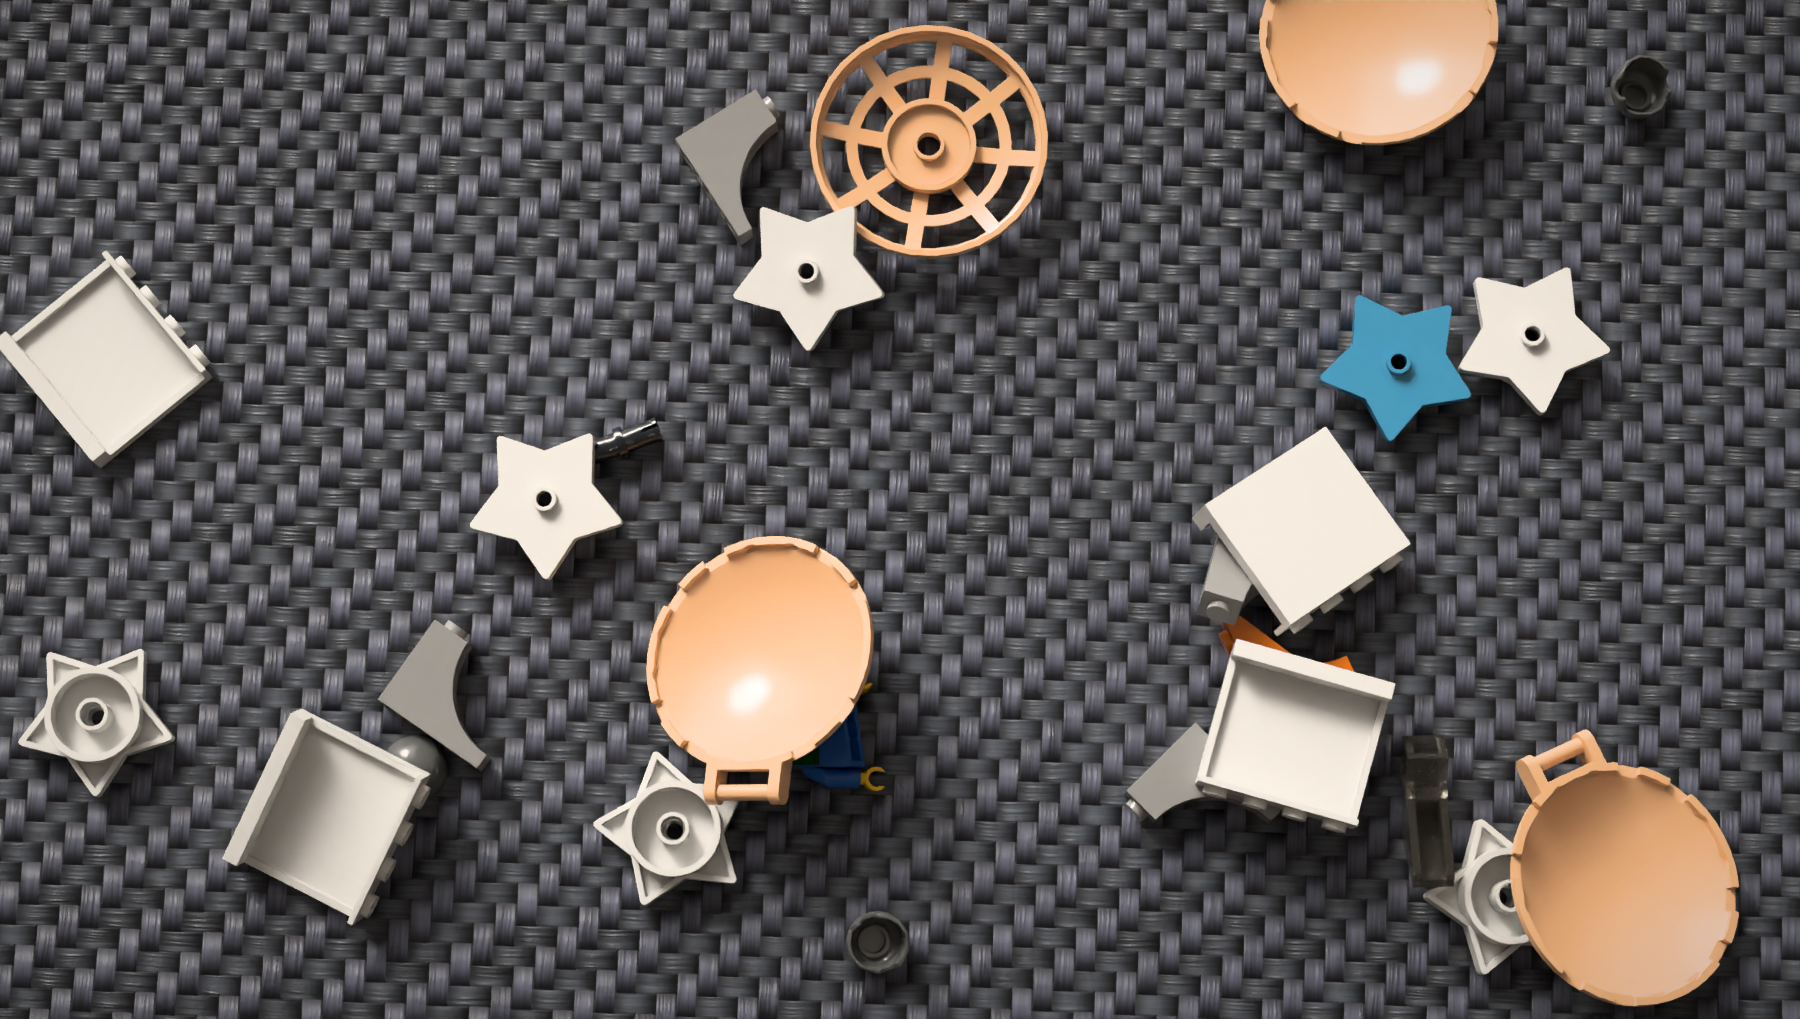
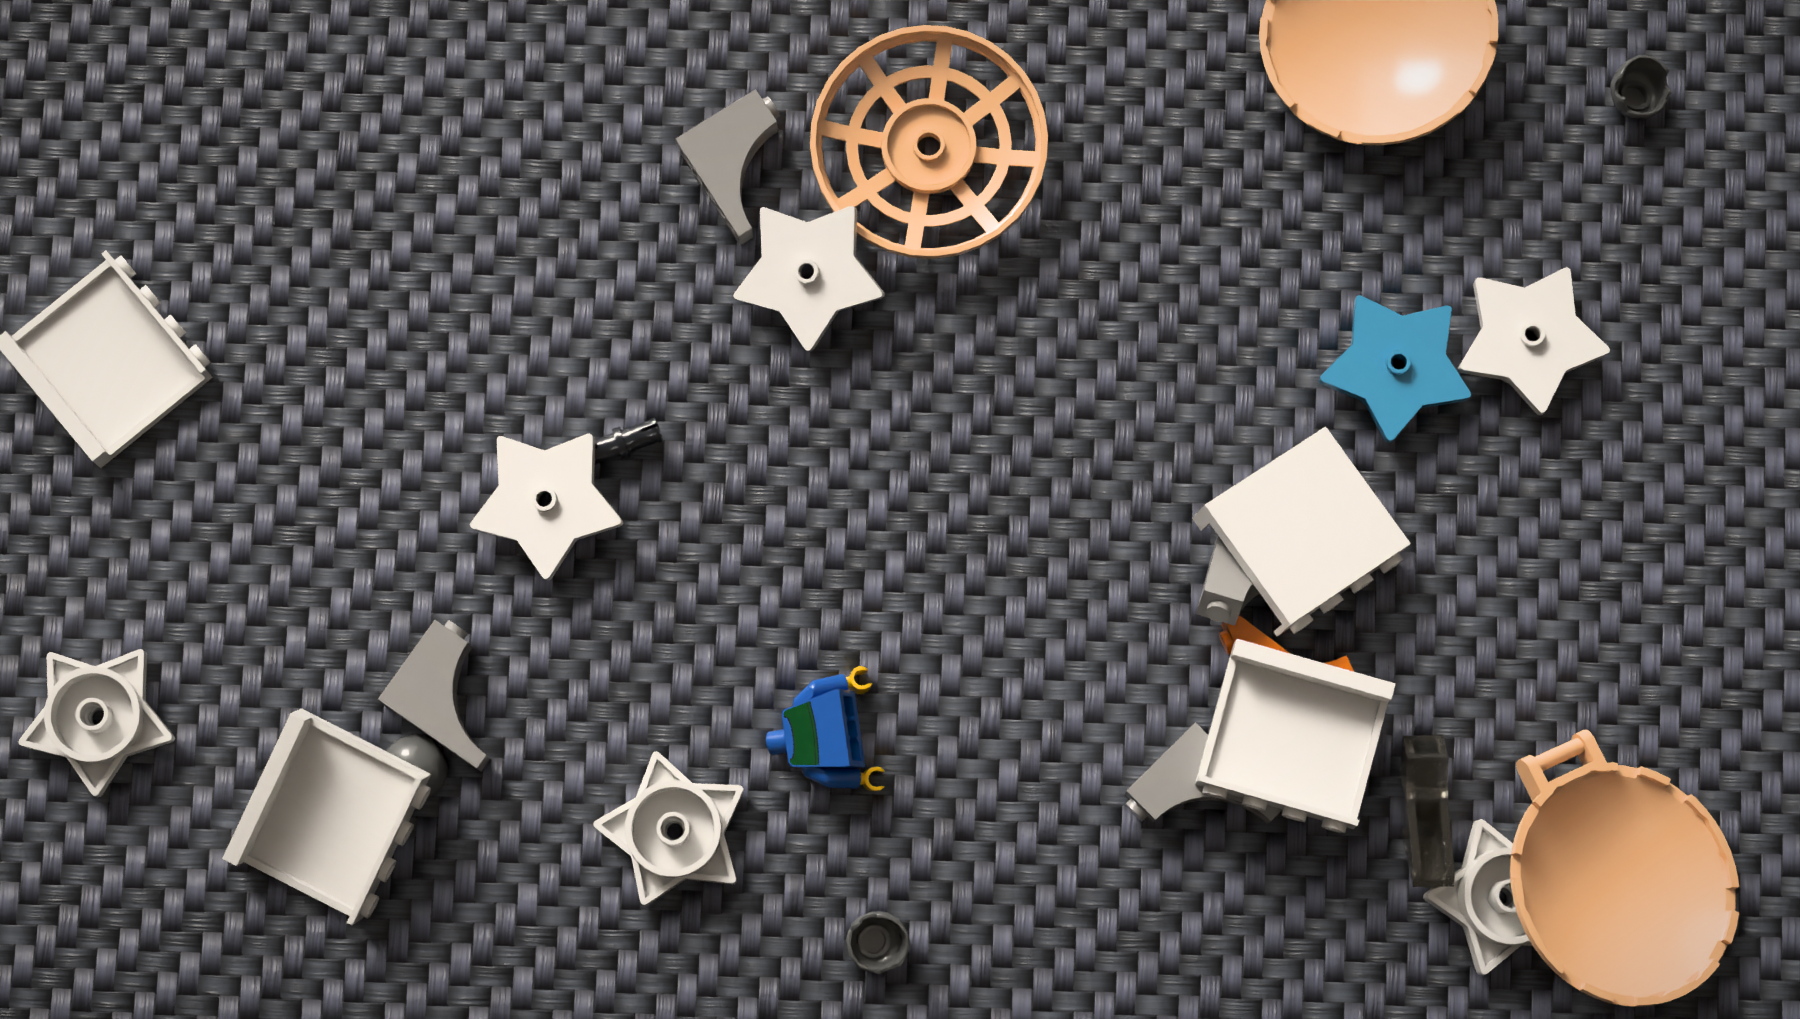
(759, 661): light nougat dish -> none

